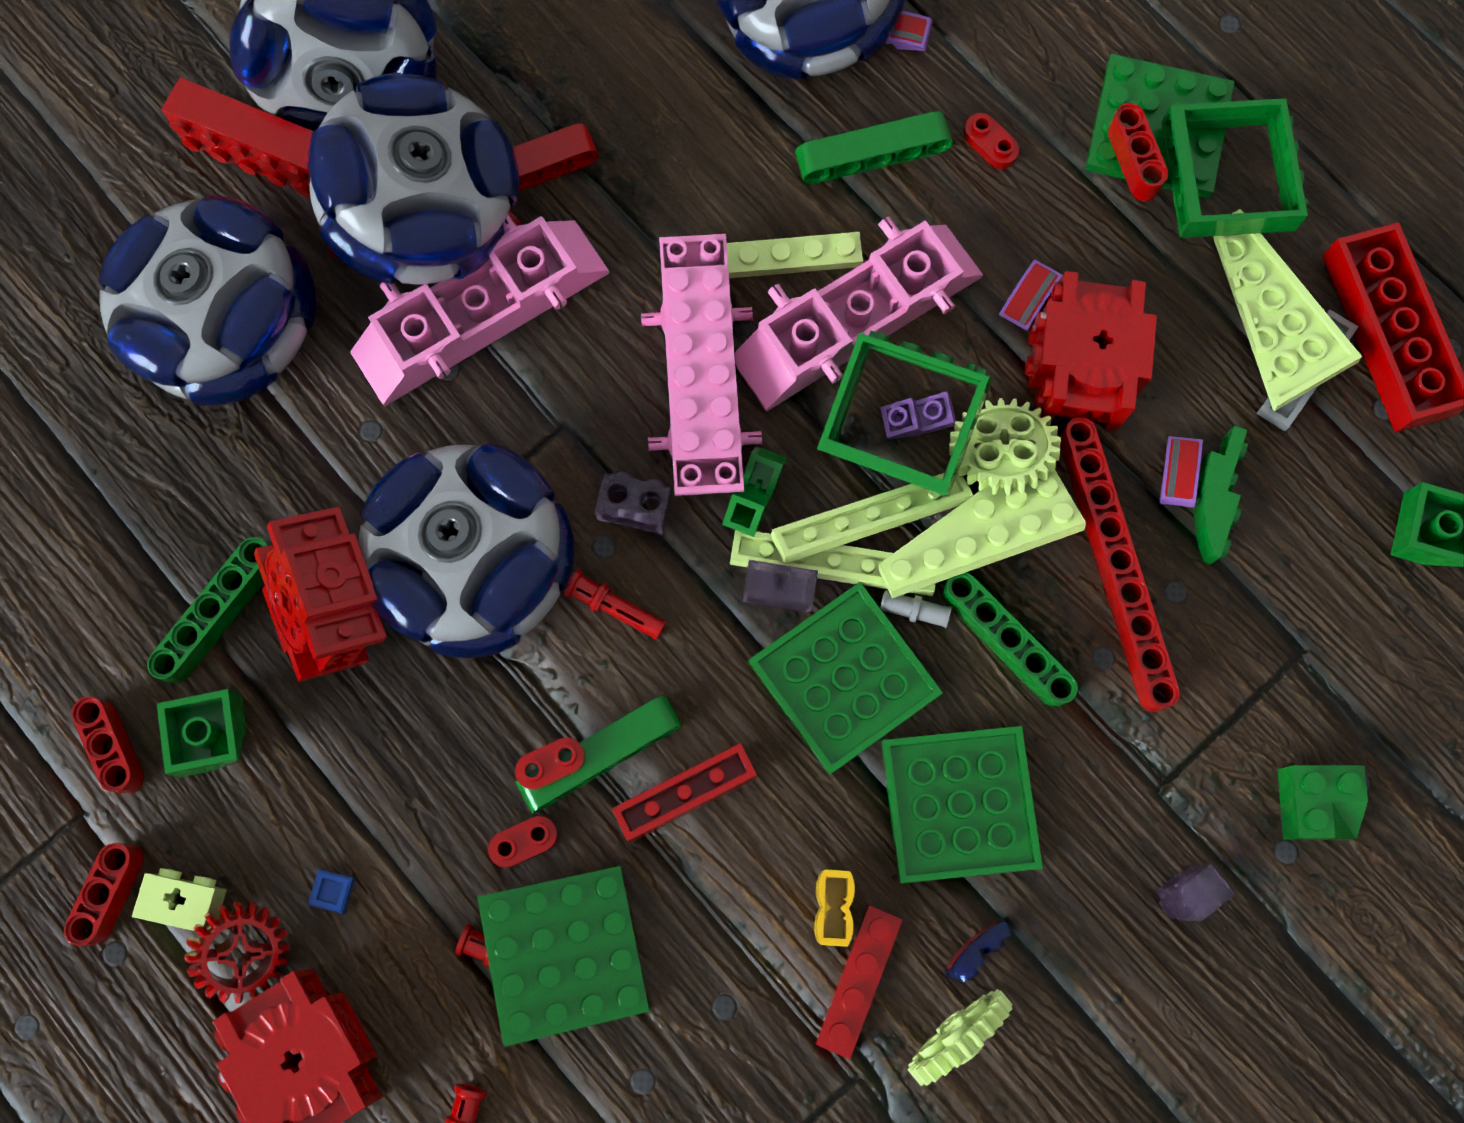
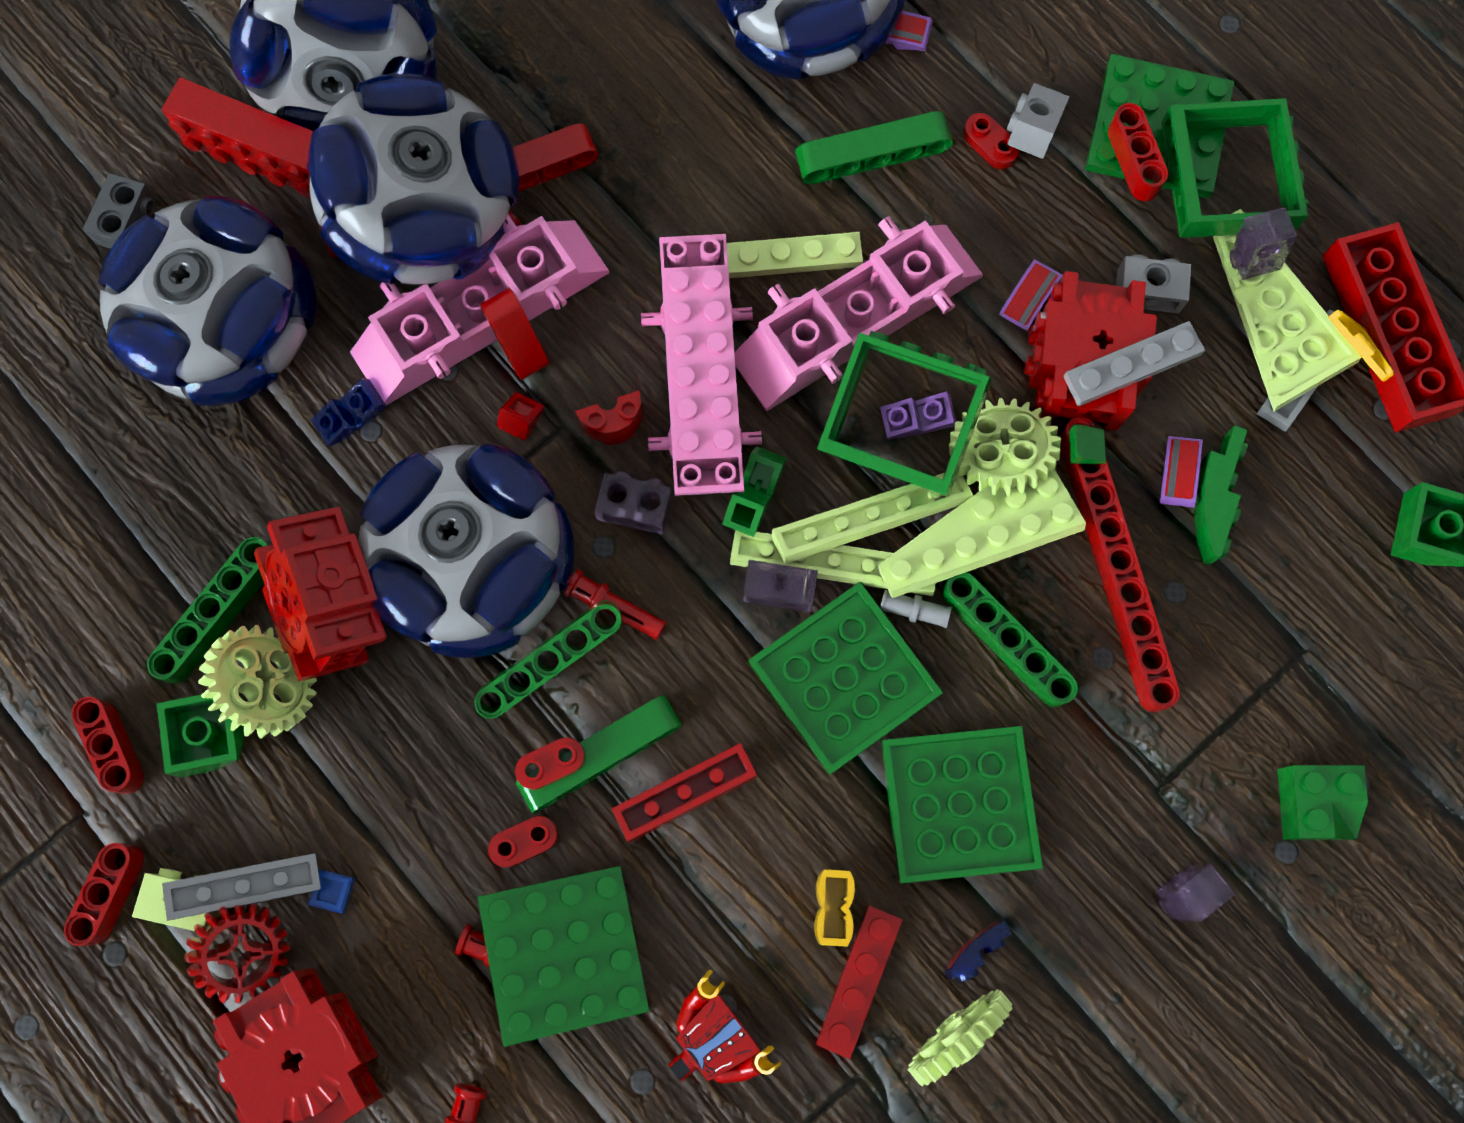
(112, 211): none -> dark grey brick
(240, 886): none -> light grey plate
(256, 681): none -> yellowish green gear
(351, 412): none -> clear blue slope
(514, 333): none -> red beam
(519, 415): none -> red slope
(536, 671): none -> green beam
(612, 425): none -> red cylinder
(716, 1040): none -> red torso
(1036, 120): none -> light grey brick
(1087, 445): none -> green slope
(1133, 363): none -> light grey plate
(1170, 275): none -> light grey brick
(1263, 243): none -> clear purple brick
(1362, 343): none -> yellow tile

